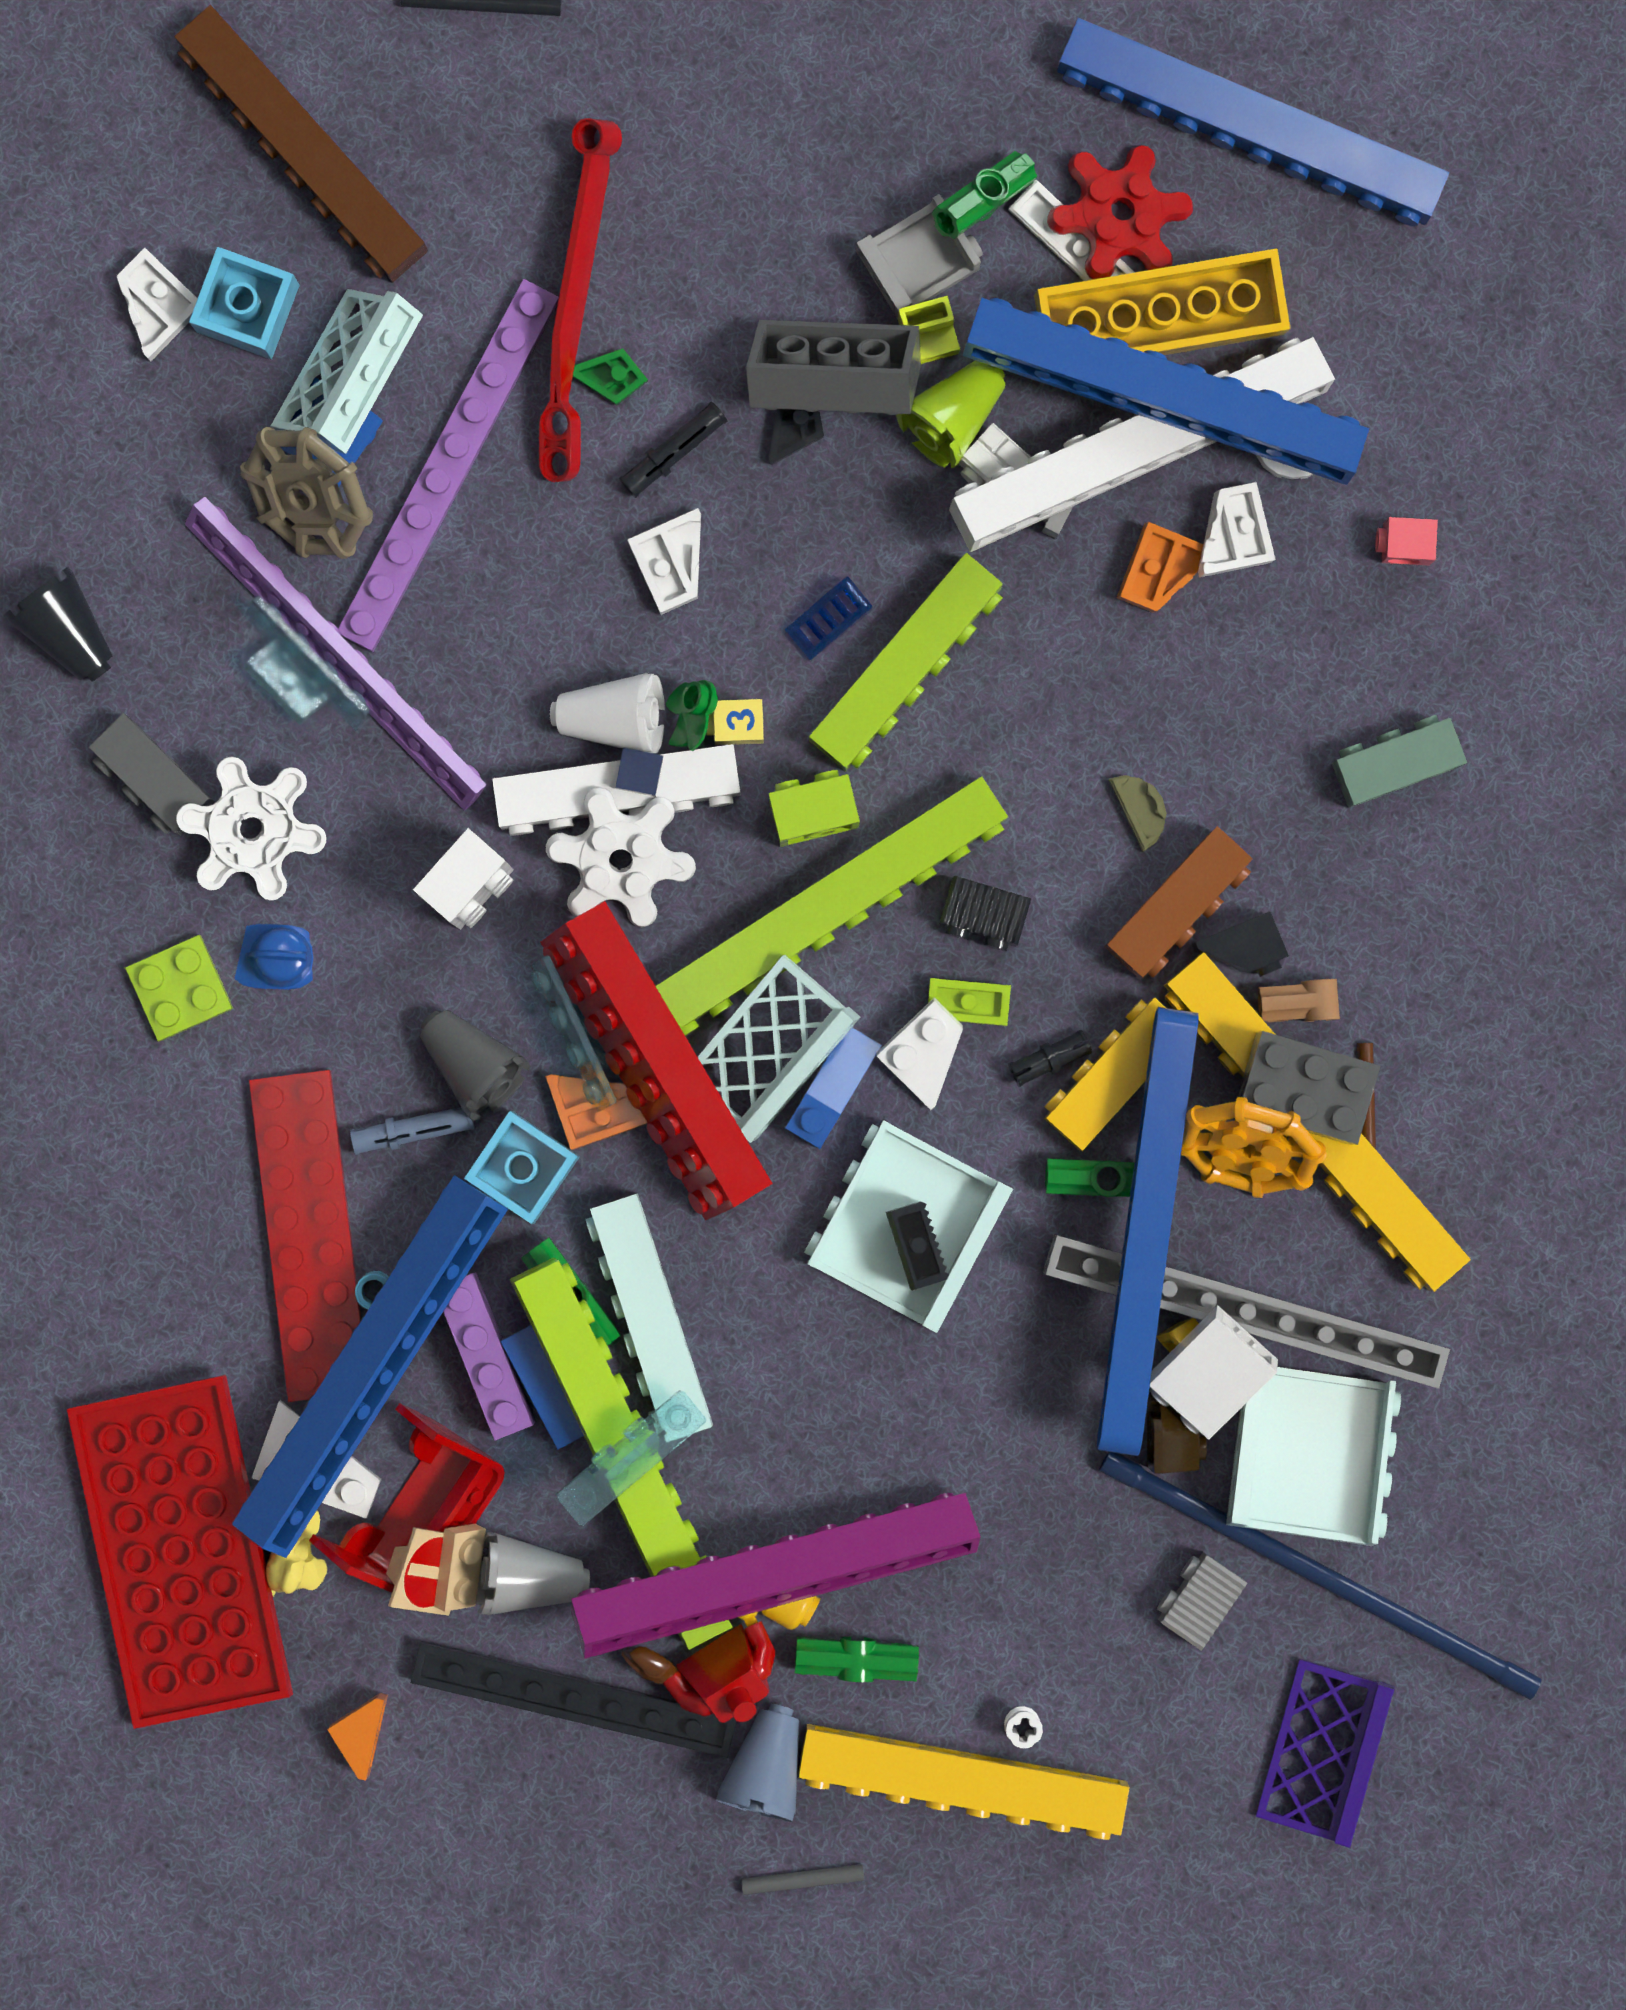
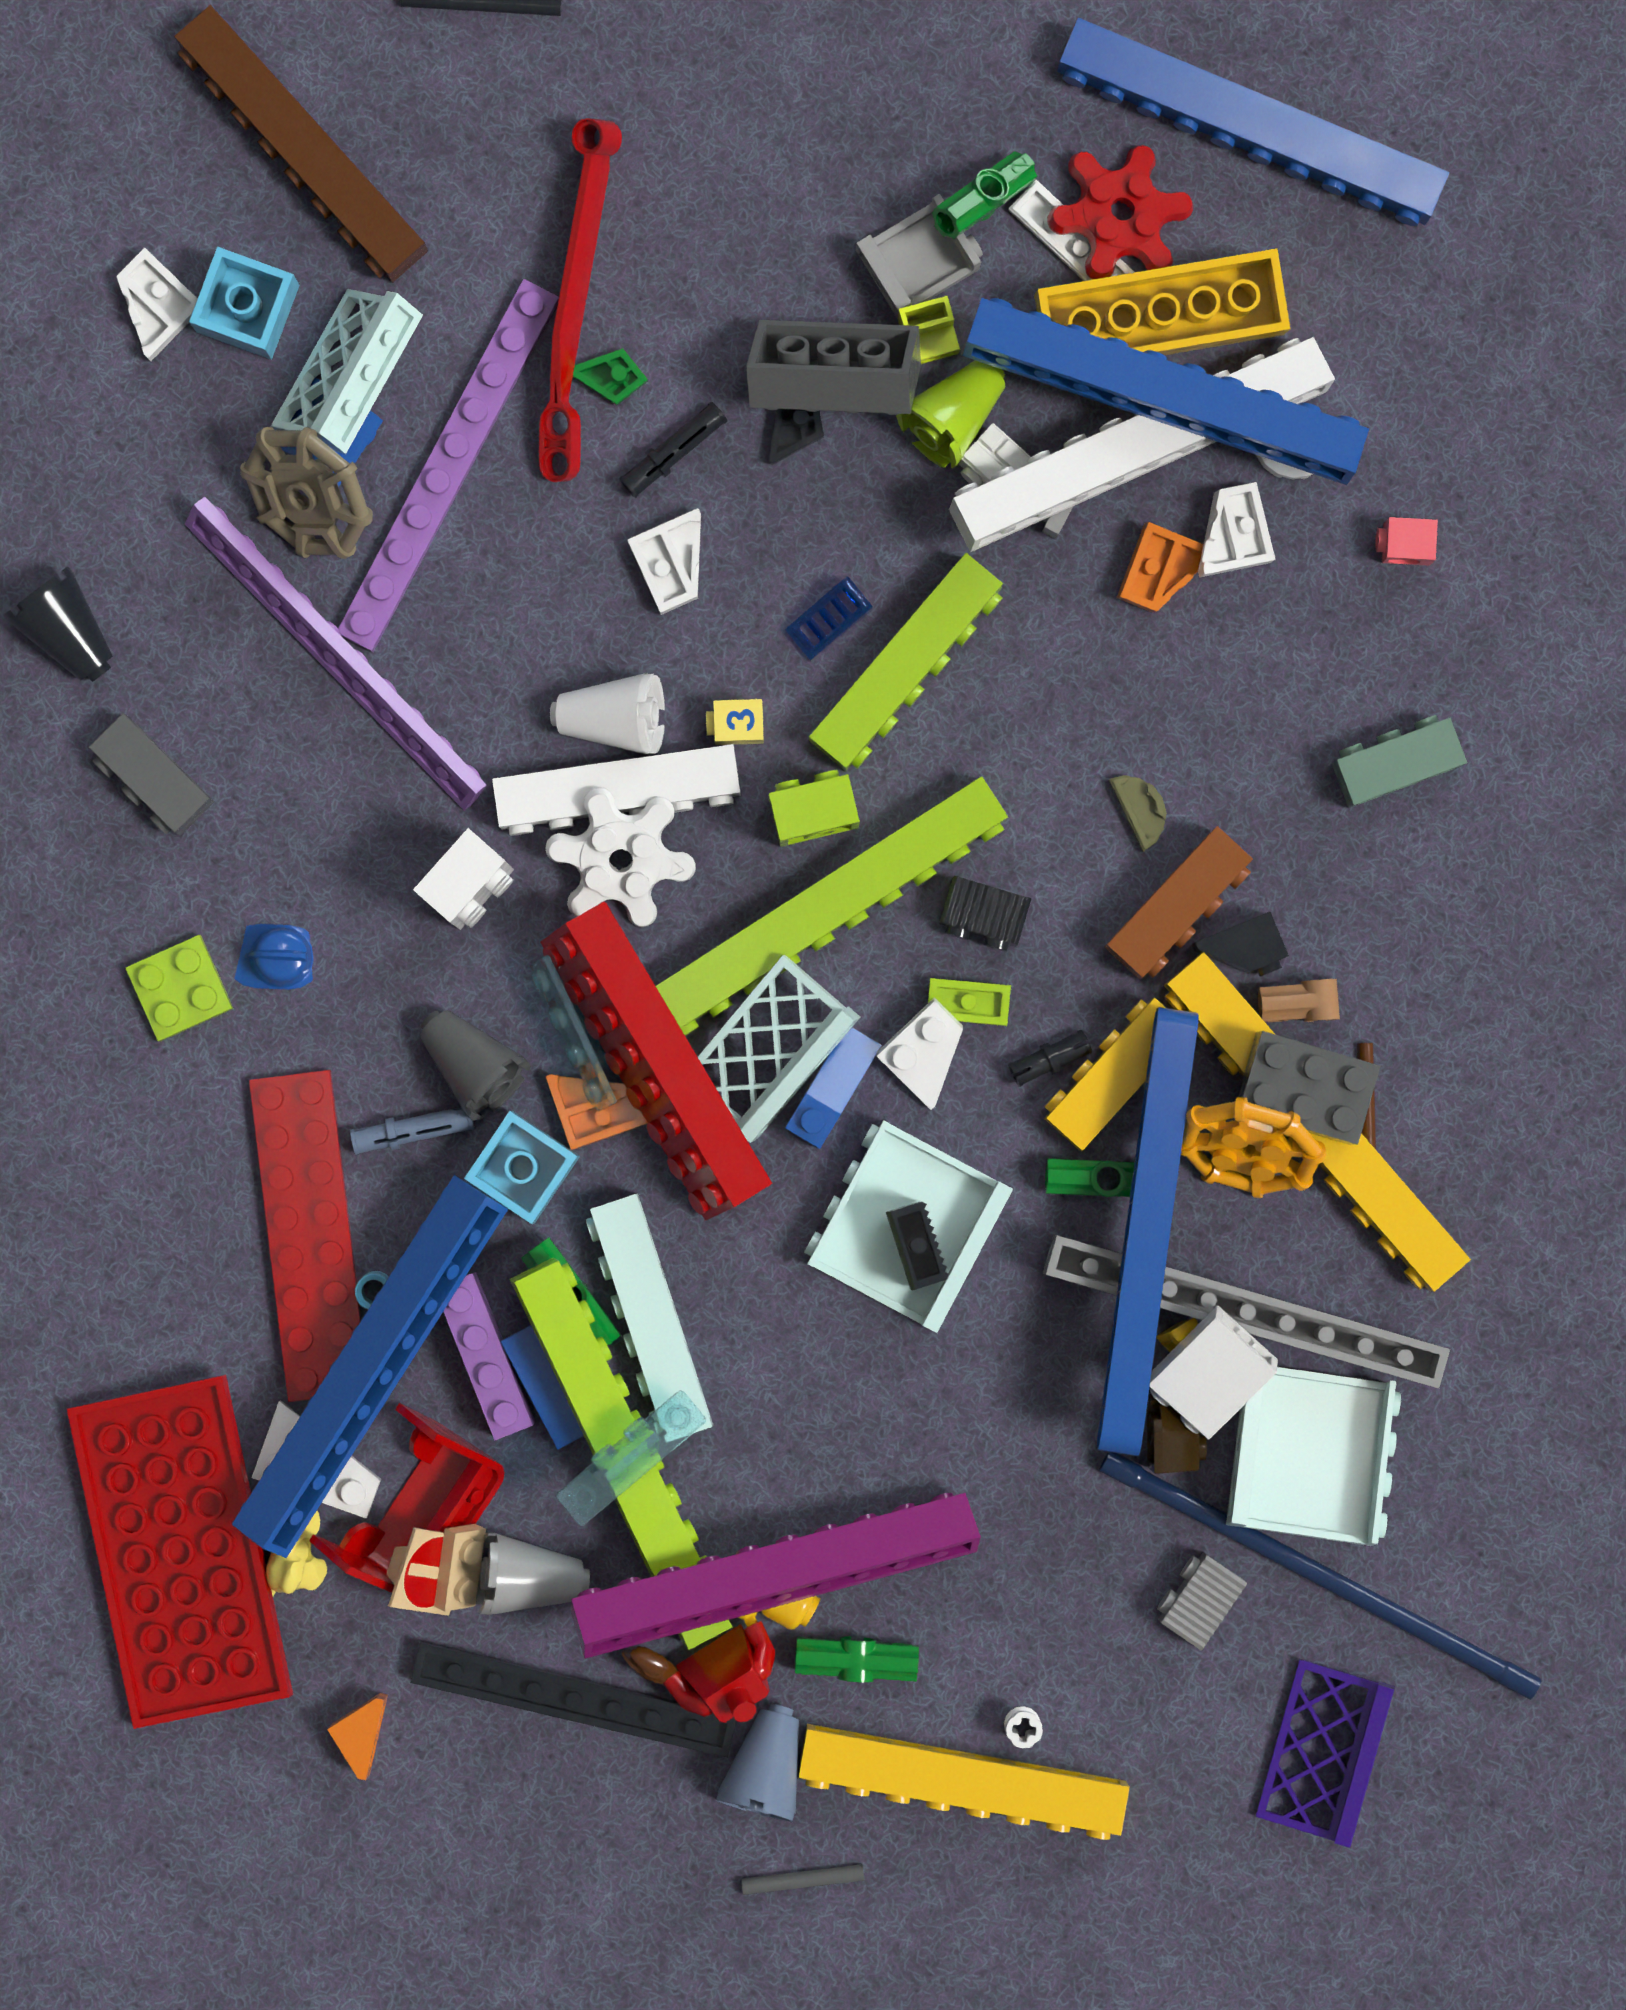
(259, 855): white plate -> none
(296, 673): clear light blue bracket -> none
(639, 772): dark blue tile -> none
(693, 704): green plate -> none

